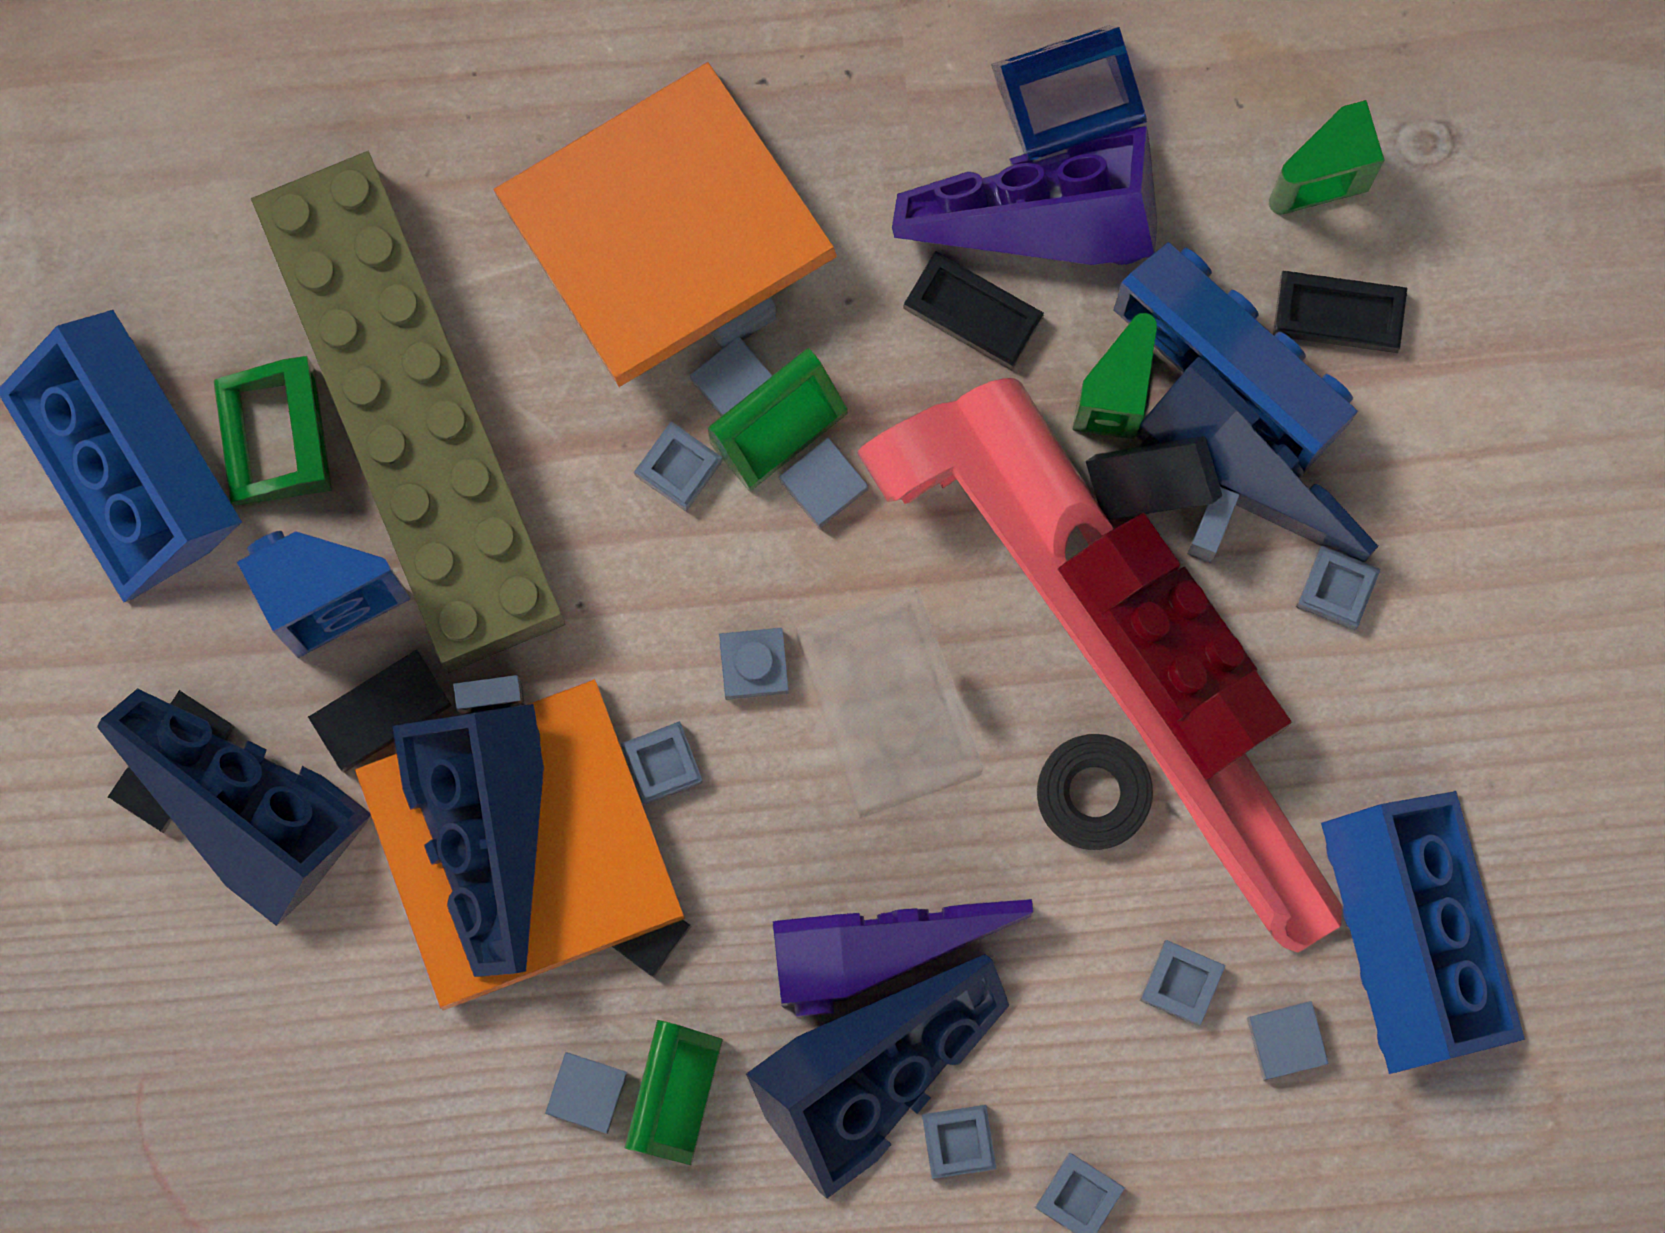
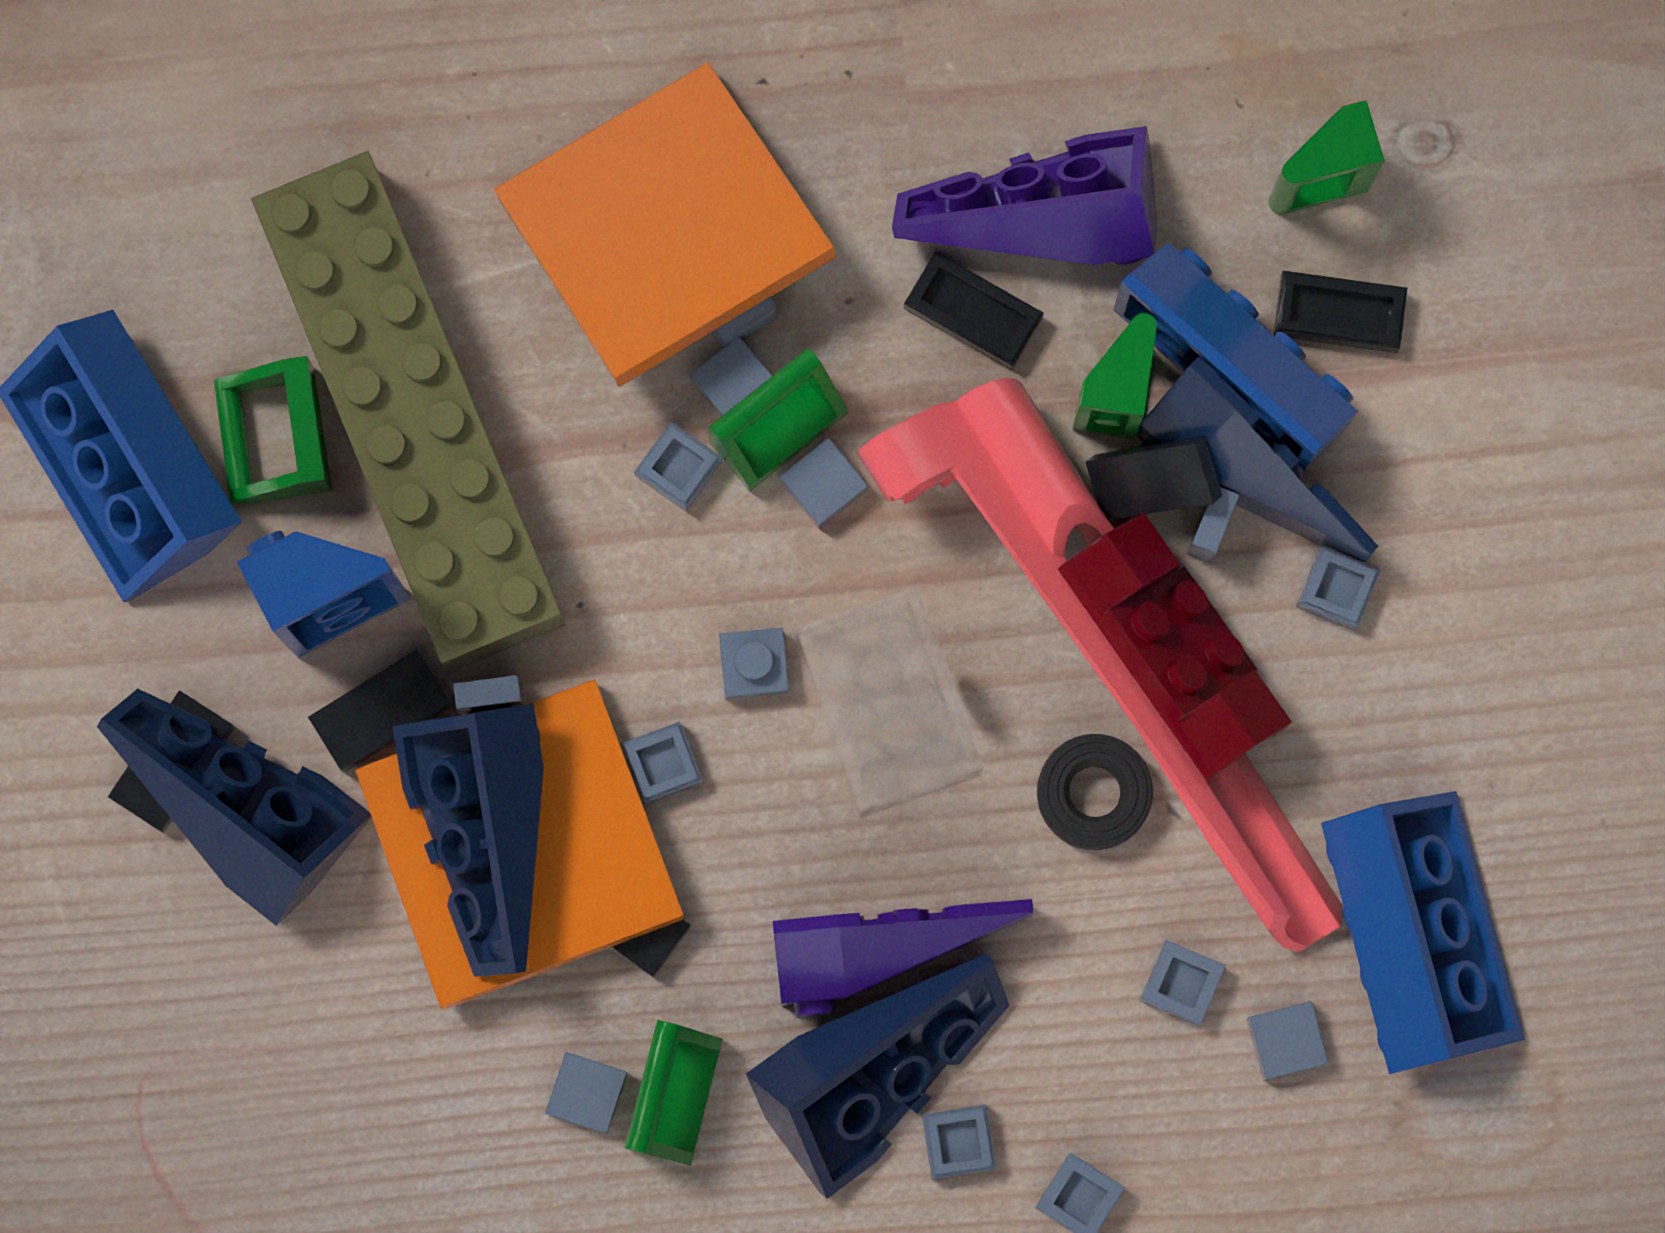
(1058, 58): clear blue tile -> none

